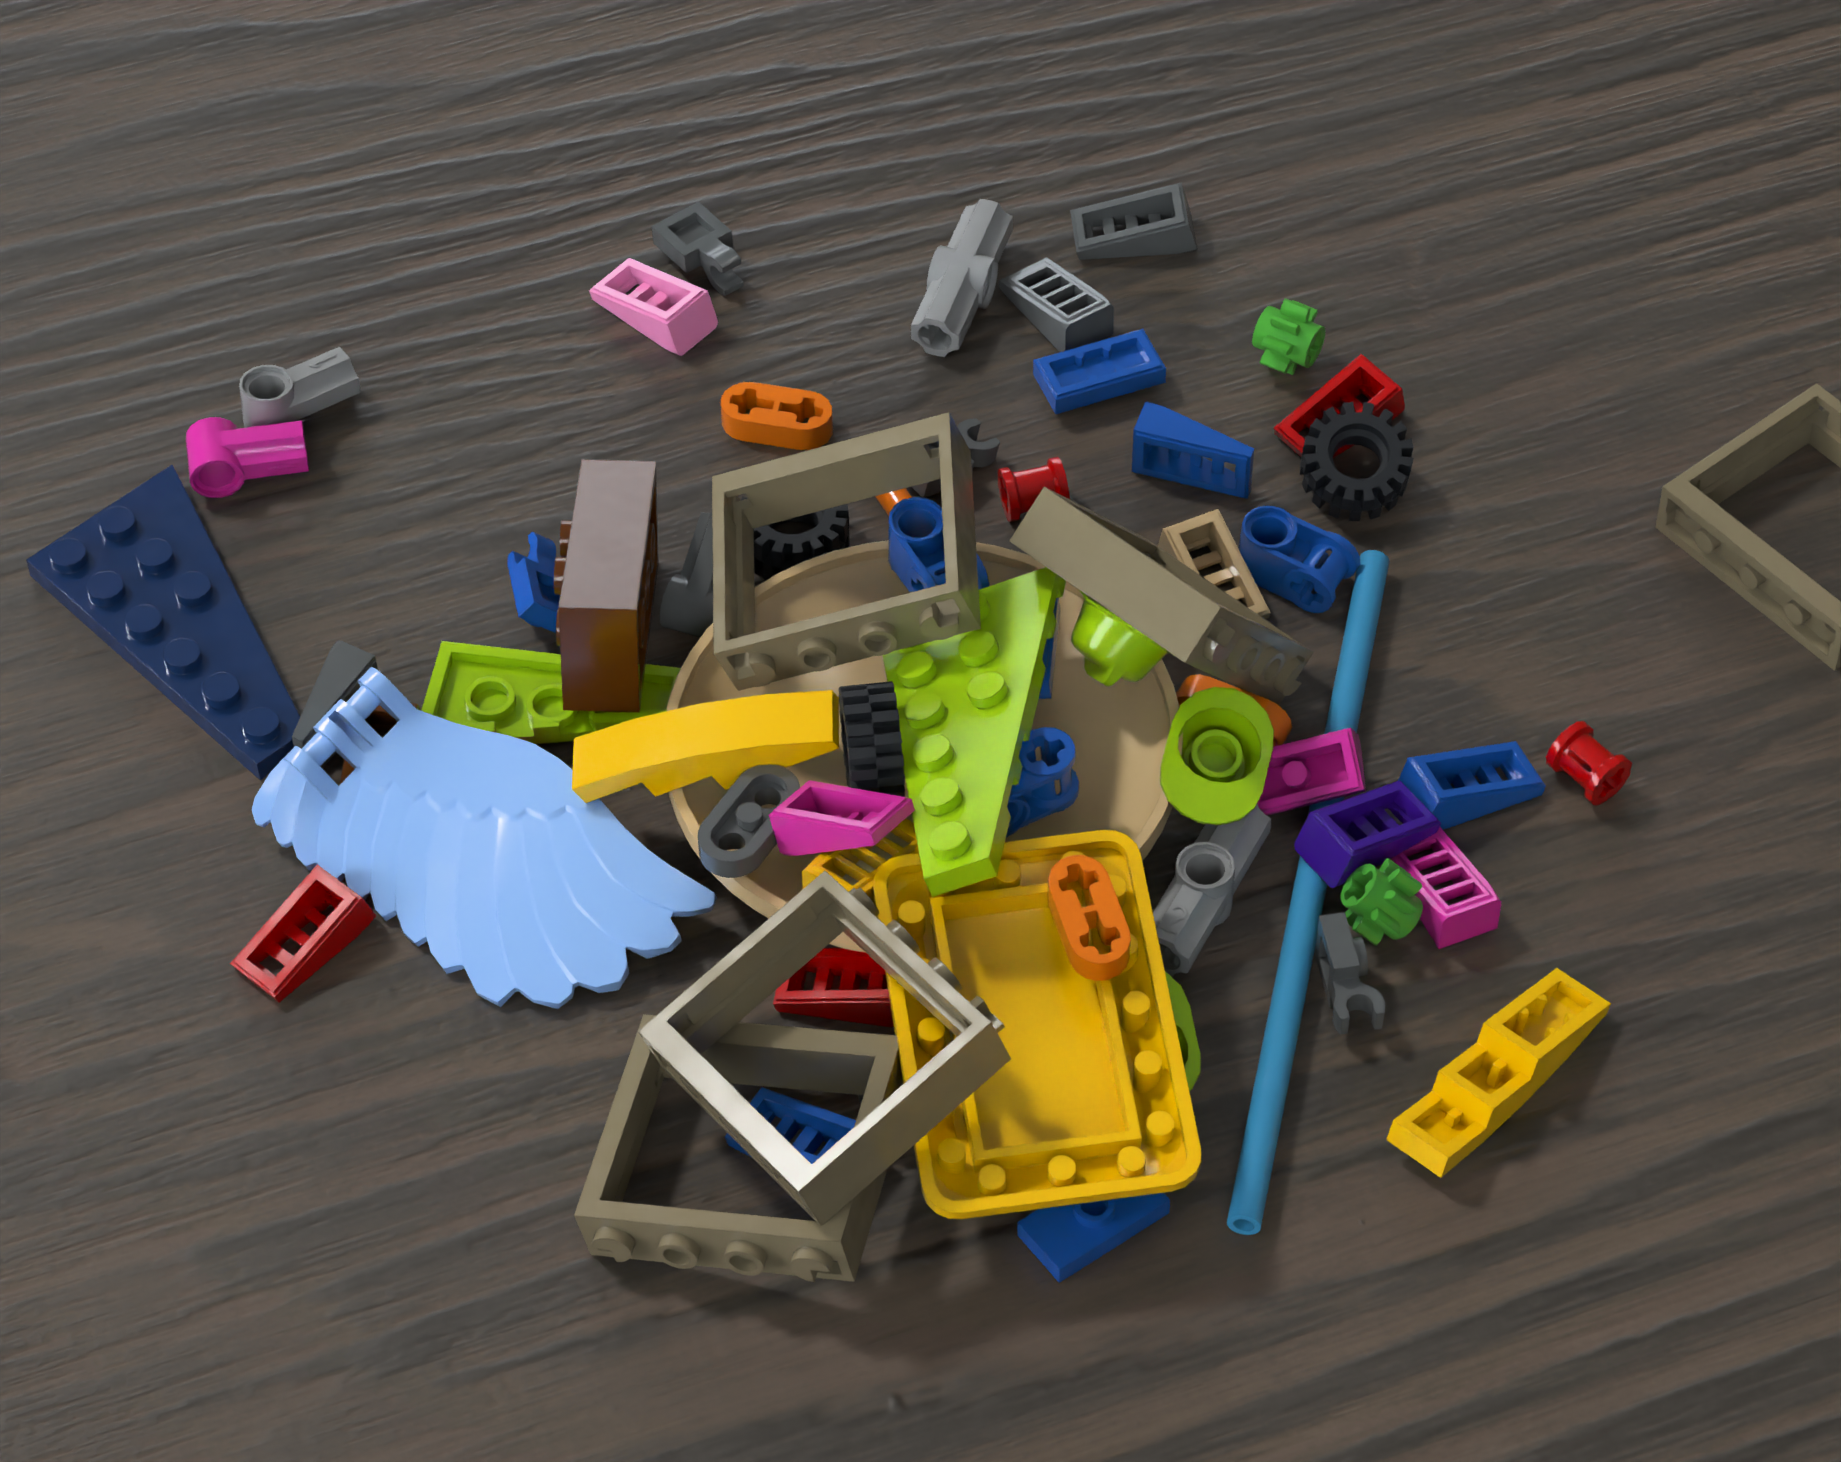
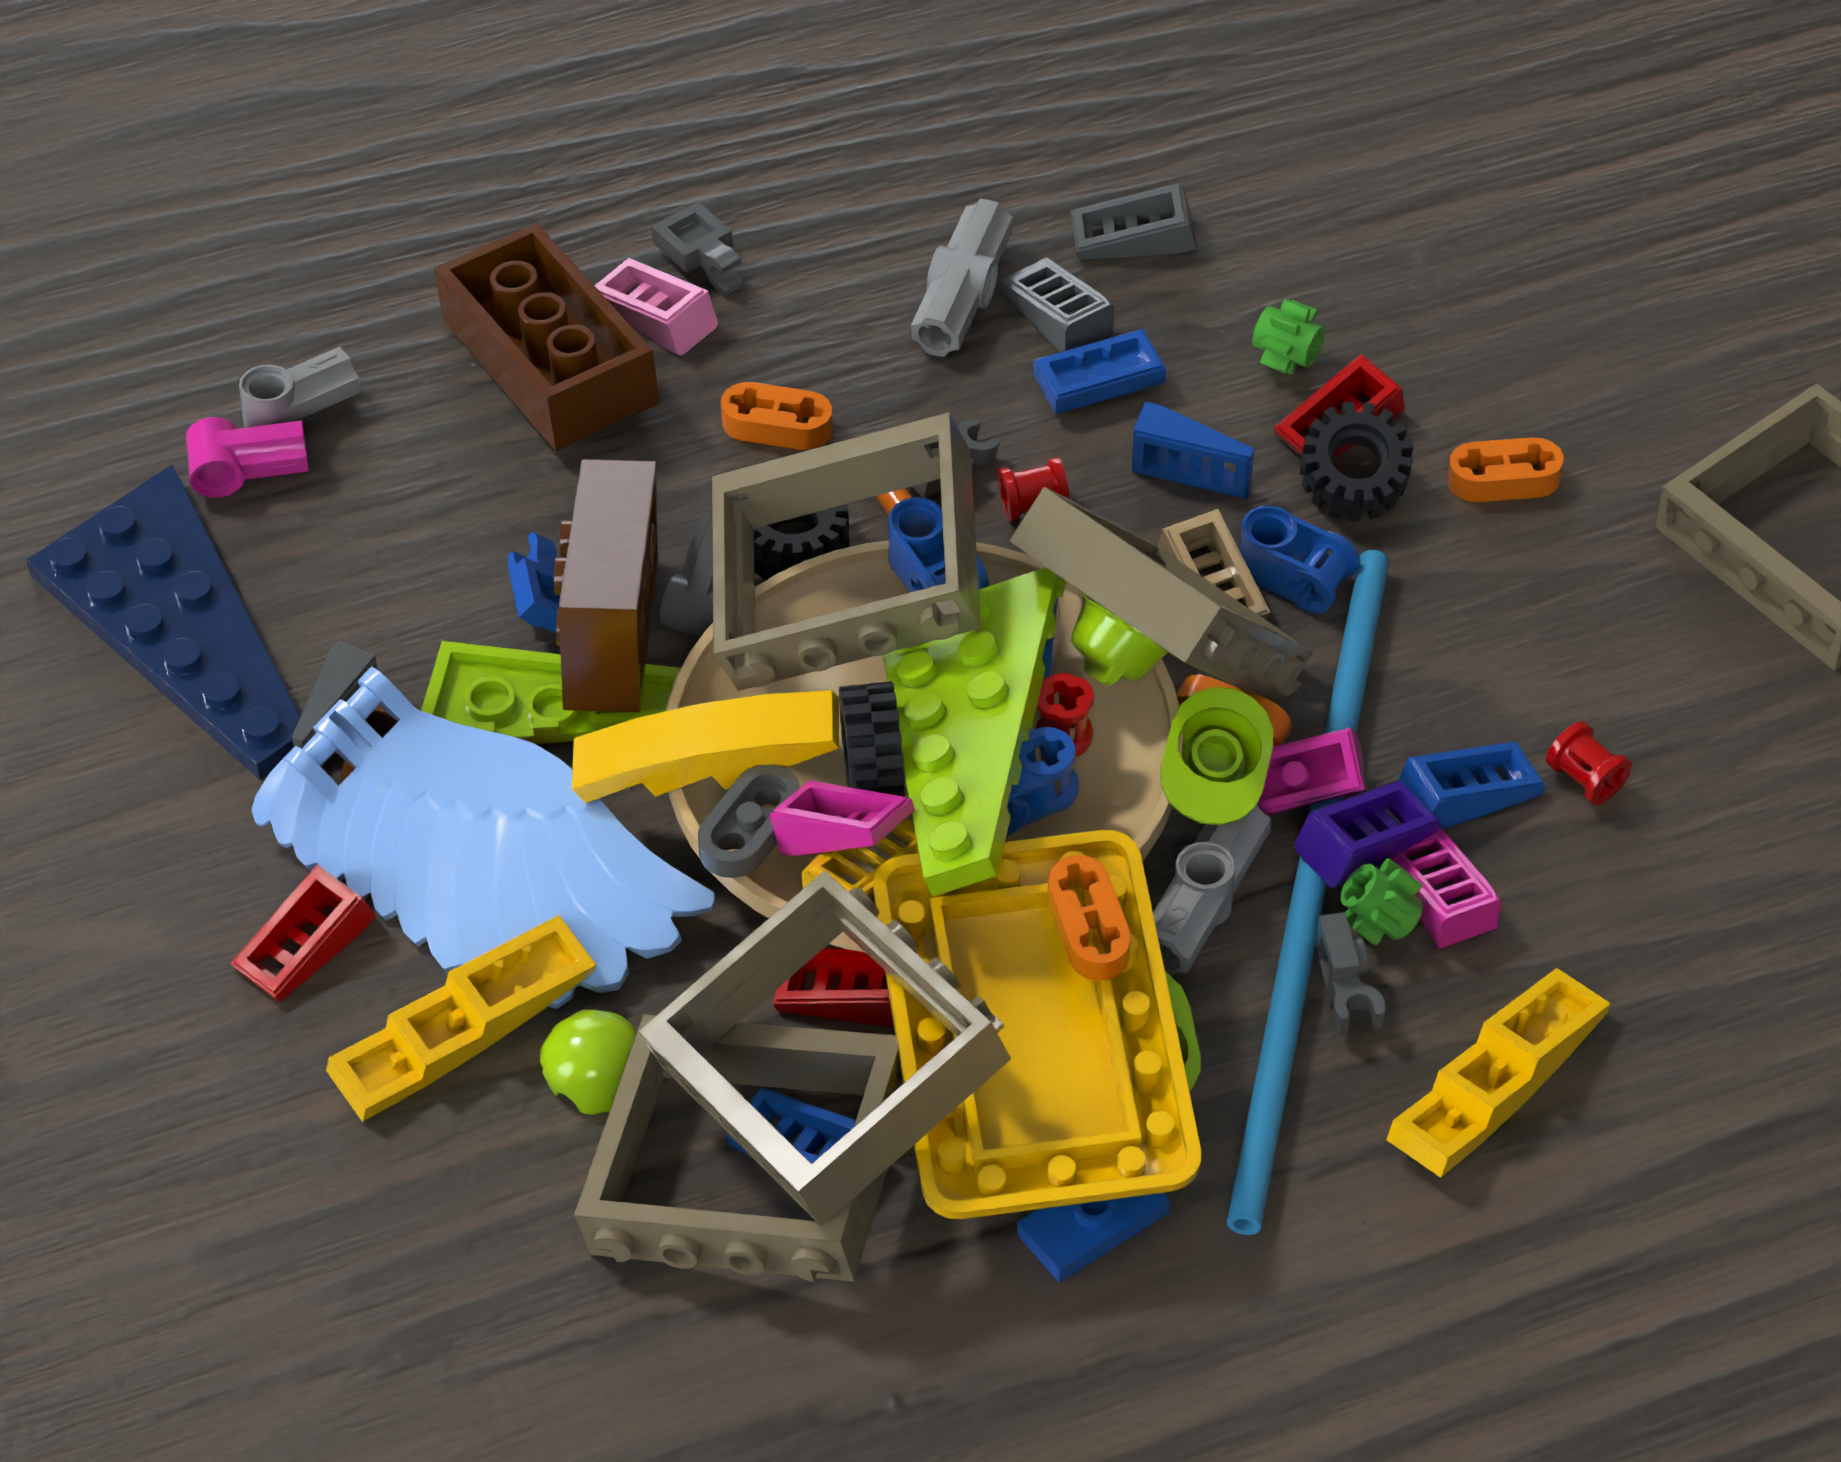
(462, 1018): none -> yellow slope
(547, 336): none -> reddish brown brick
(587, 1058): none -> lime hair
(1075, 702): none -> red bush
(1505, 469): none -> orange beam

